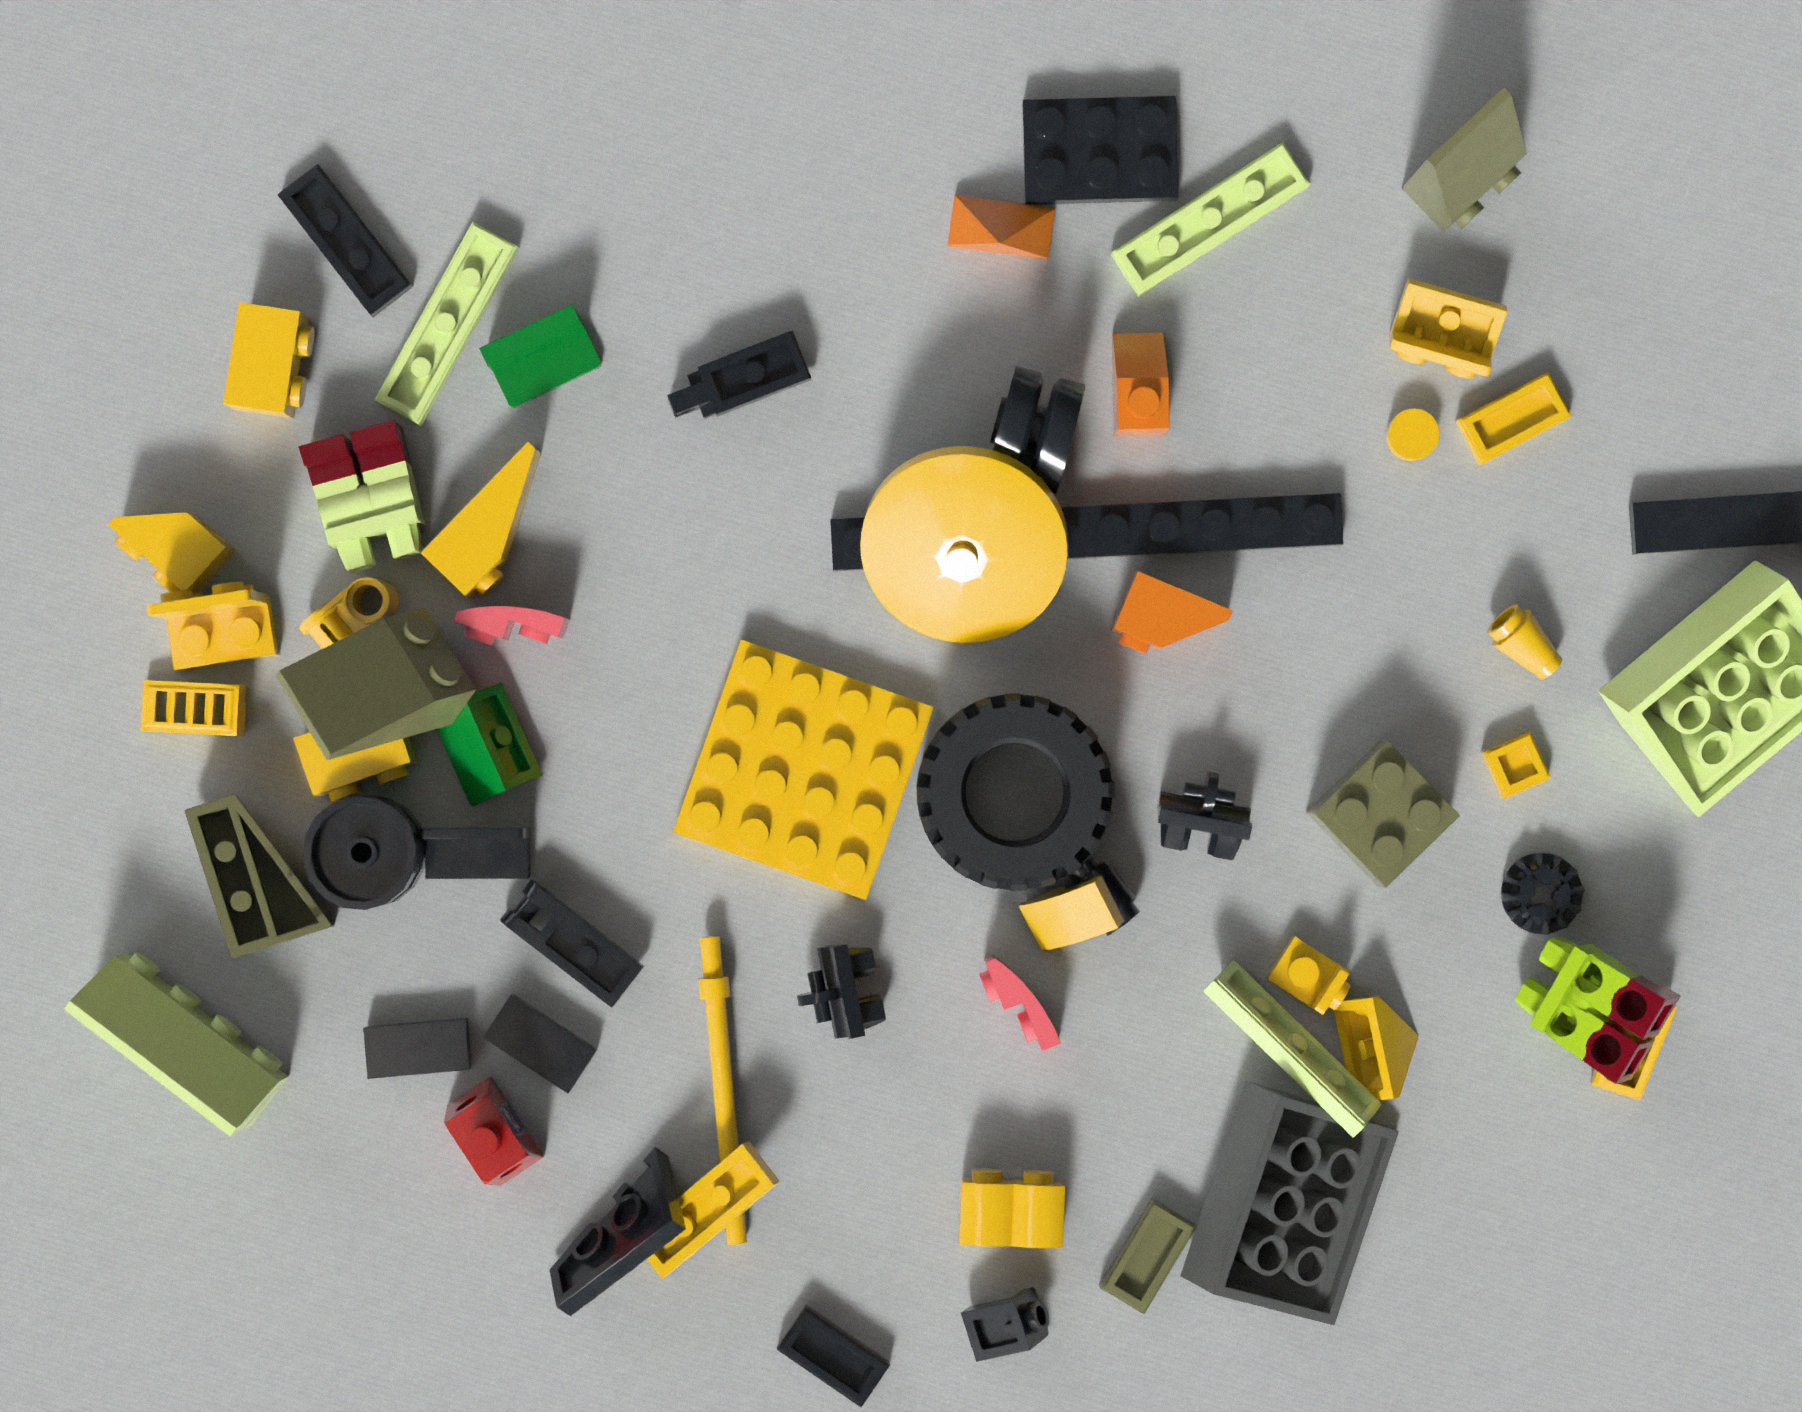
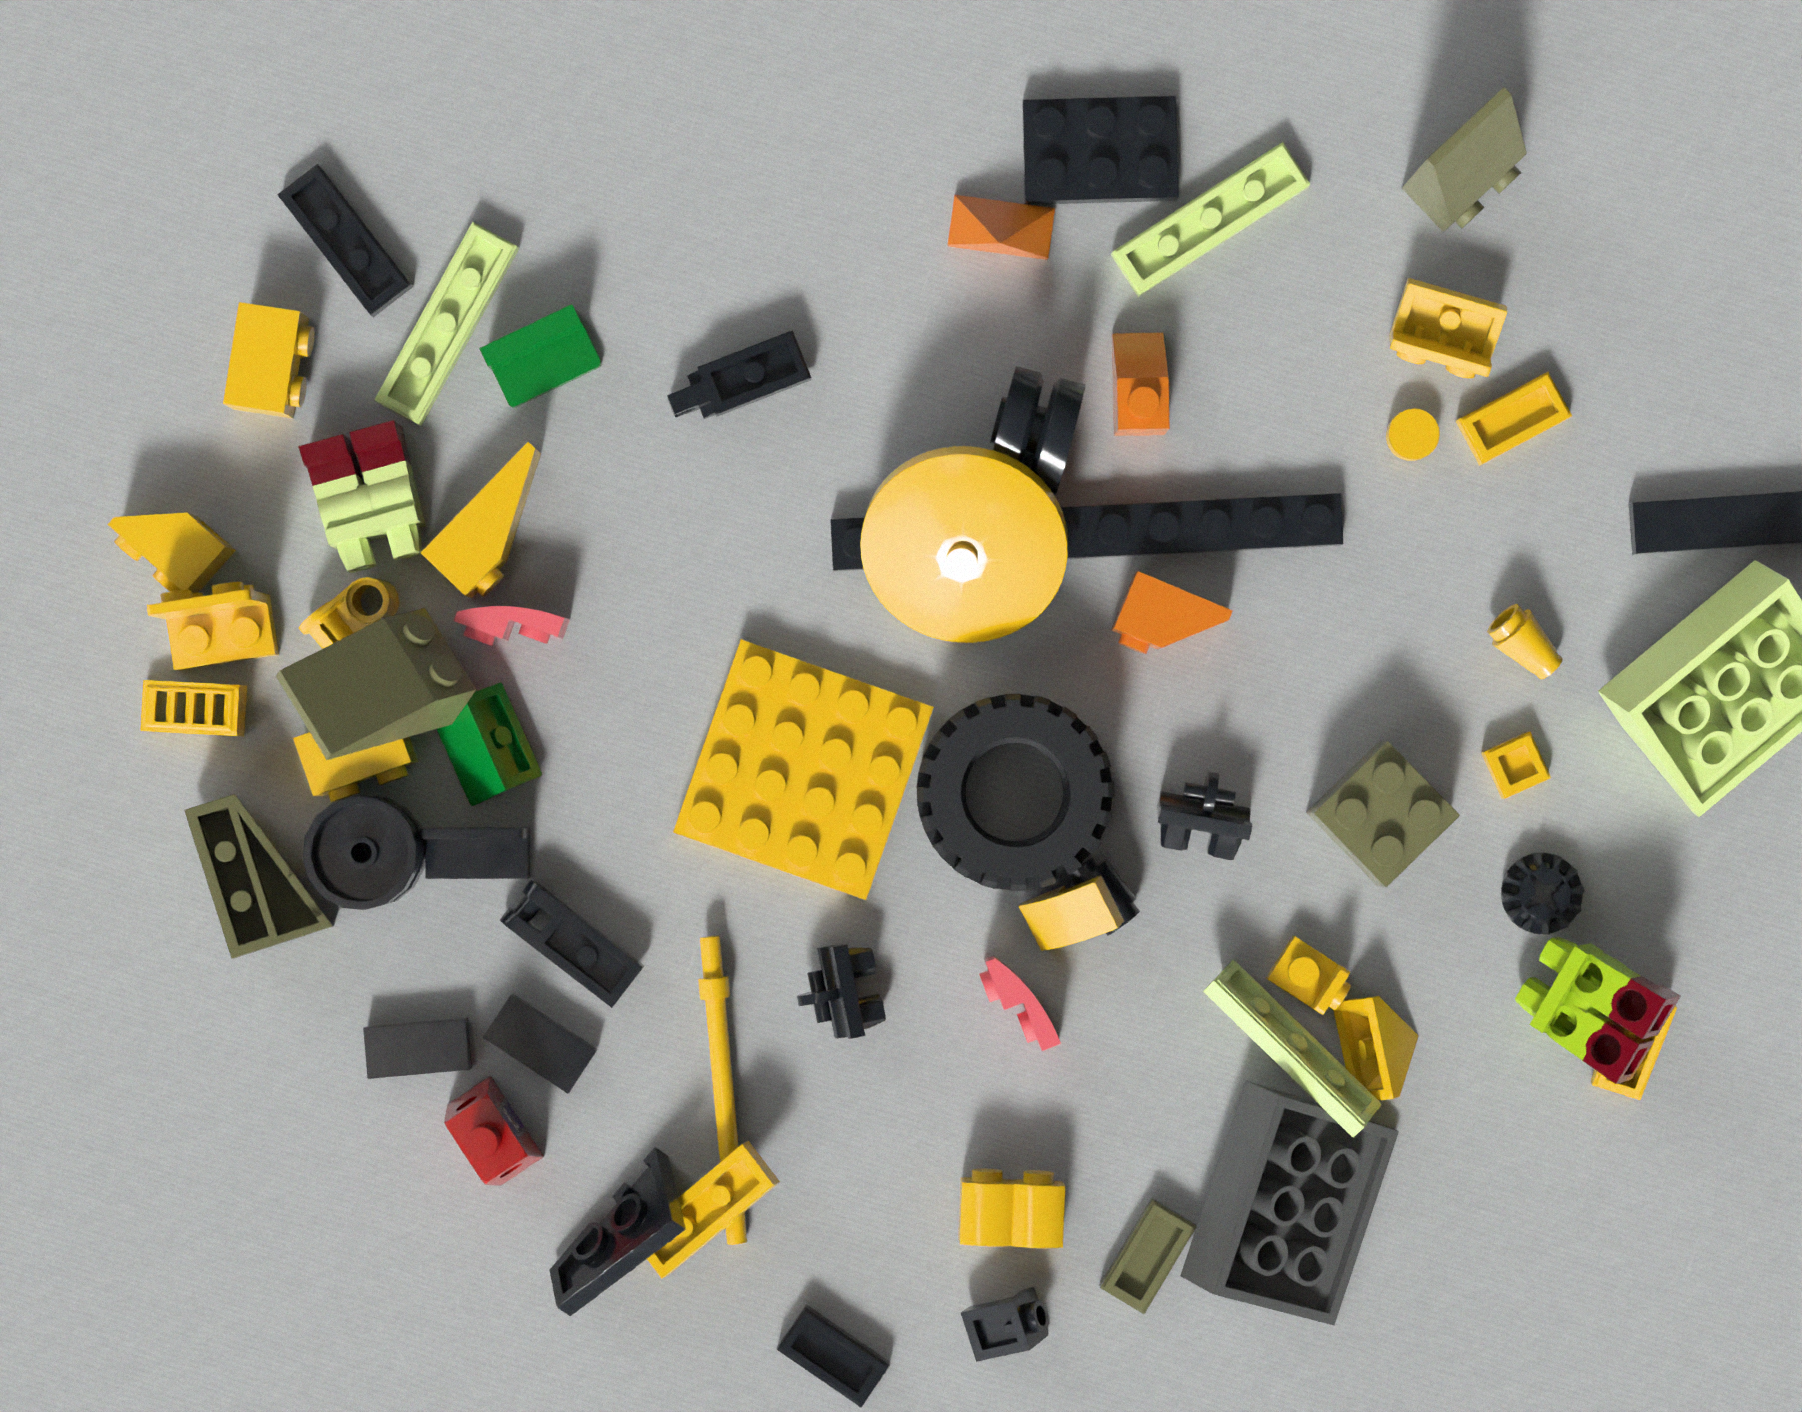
(178, 1042): yellowish green slope -> none

